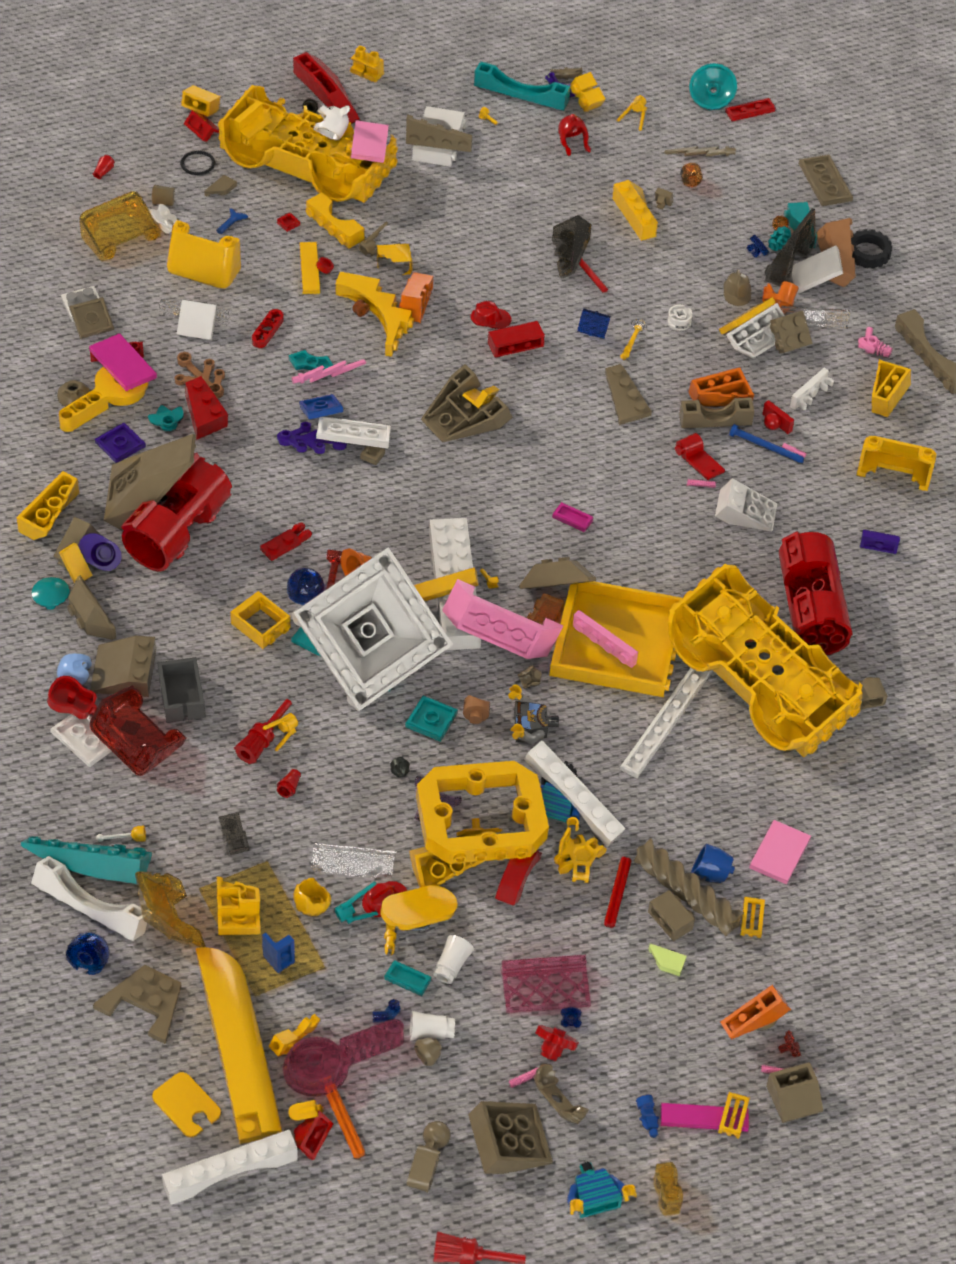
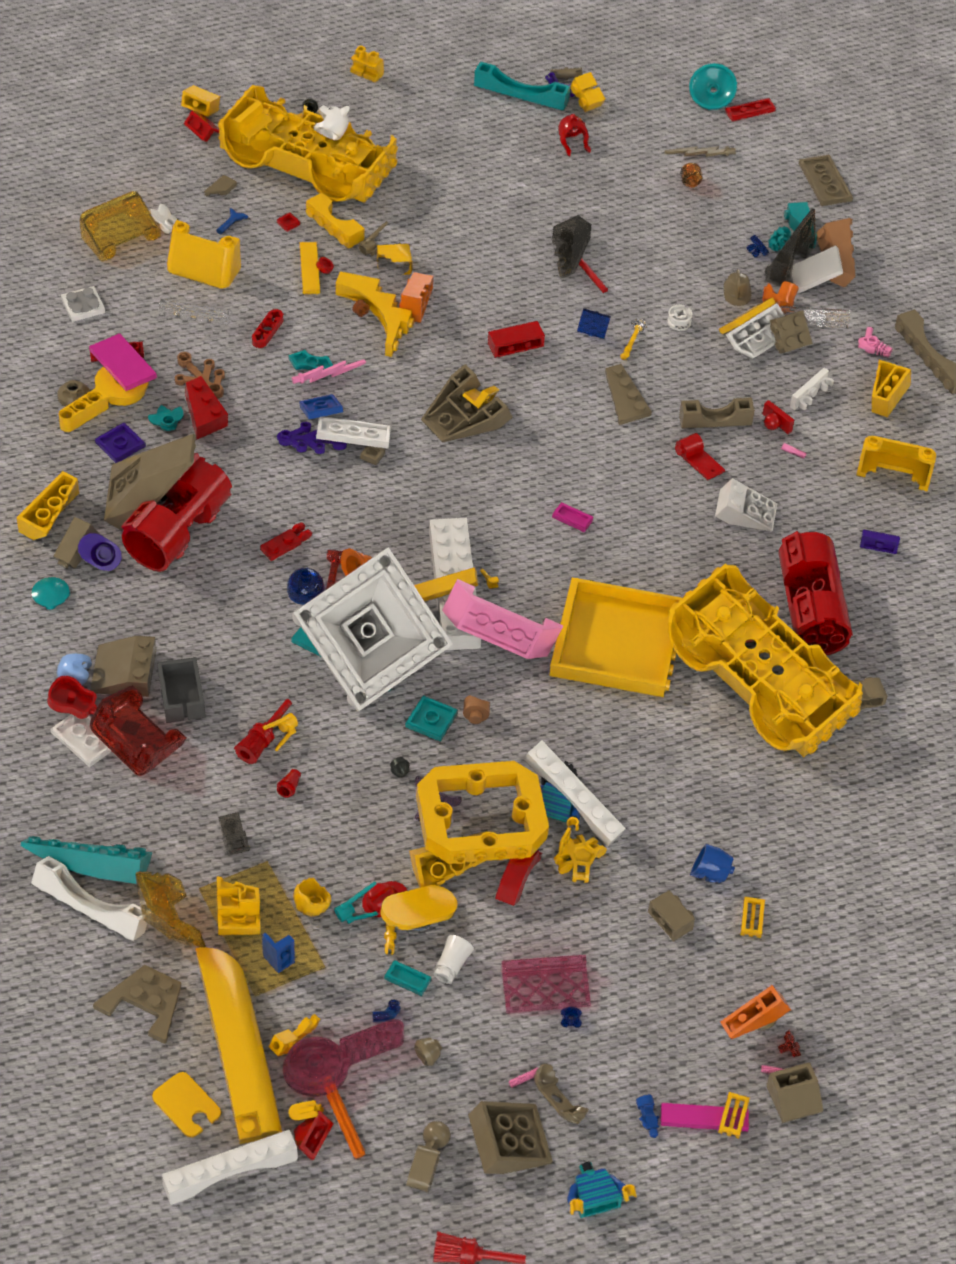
(75, 562): yellow tile -> none
(88, 948): clear blue cylinder -> none
(89, 612): dark tan wedge -> none
(91, 318): dark tan plate -> none
(103, 166): red cone -> none
(137, 833): hinge -> none
(163, 195): dark tan tile -> none
(196, 319): white tile -> none
(197, 152): black tyre -> none
(250, 607): yellow window -> none
(323, 83): red wedge -> none
(353, 861): clear panel -> none
(369, 141): bright pink tile -> none
(425, 134): dark tan wing -> none
(431, 1026): white plant -> none
(450, 120): white arch -> none
(476, 829): yellow piece -> none
(484, 111): yellow hand -> none
(491, 316): red piece -> none
(530, 677): dark tan arm -> none
(530, 718): torso -> none
(547, 607): clear orange brick -> none
(555, 1041): red plant -> none
(556, 574): dark tan wedge -> none
(605, 639): bright pink plate -> none
(617, 892): red axle -> none
(634, 207): yellow wedge -> none
(637, 105): yellow plant -> none
(663, 198): dark tan tile -> none
(664, 722): white tile -> none
(668, 960): yellowish green tile -> none
(668, 1189): clear yellow brick -> none
(688, 888): dark tan piece -> none
(701, 483): bright pink piece -> none
(720, 388): orange wedge -> none
(768, 445): blue bar -> none
(780, 221): clear orange plate -> none
(780, 852): bright pink tile -> none
(876, 238): black tyre -> none

